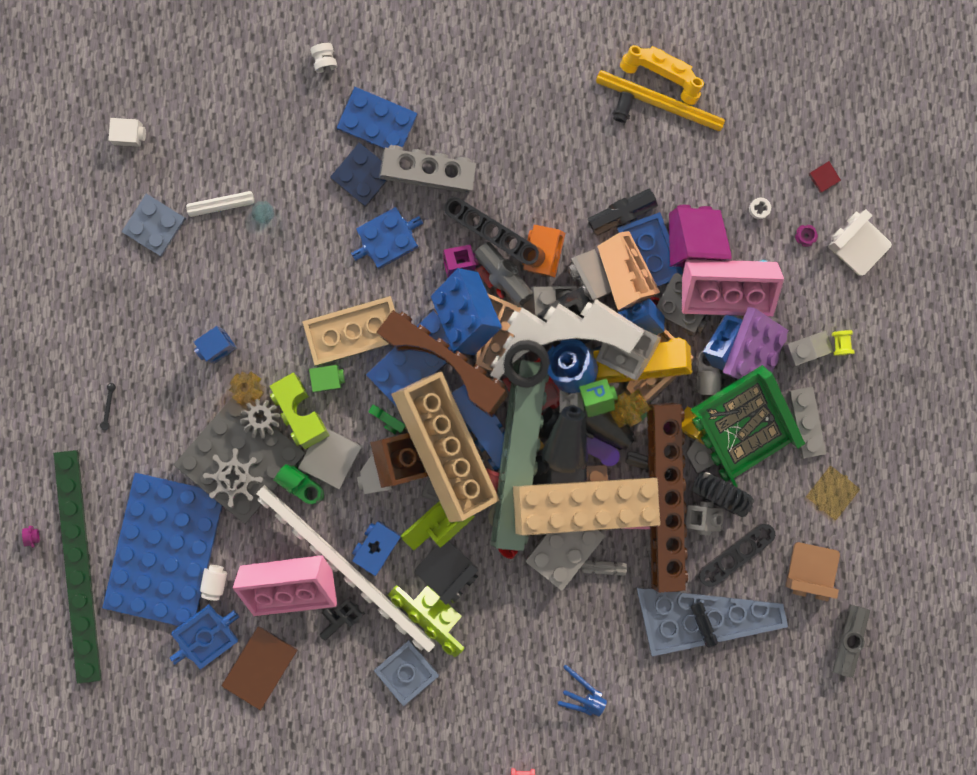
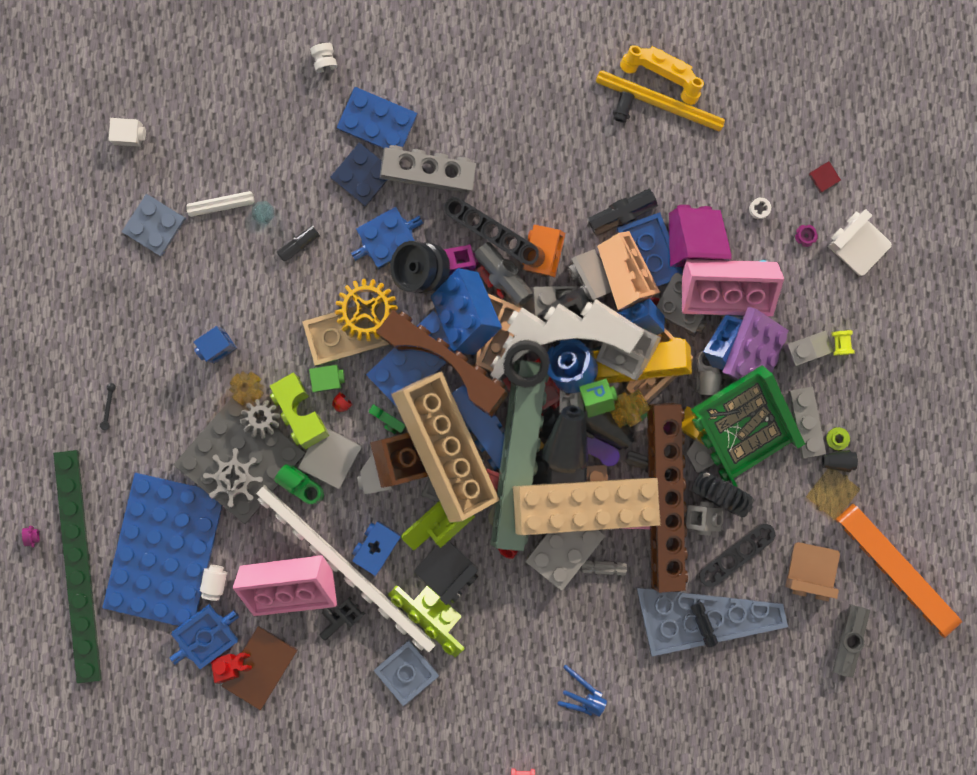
(227, 667): none -> red plate
(298, 243): none -> black axle
(340, 403): none -> red hinge
(357, 317): none -> yellow gear
(419, 267): none -> black wheel
(830, 438): none -> lime plate
(841, 461): none -> black cone
(902, 573): none -> orange beam

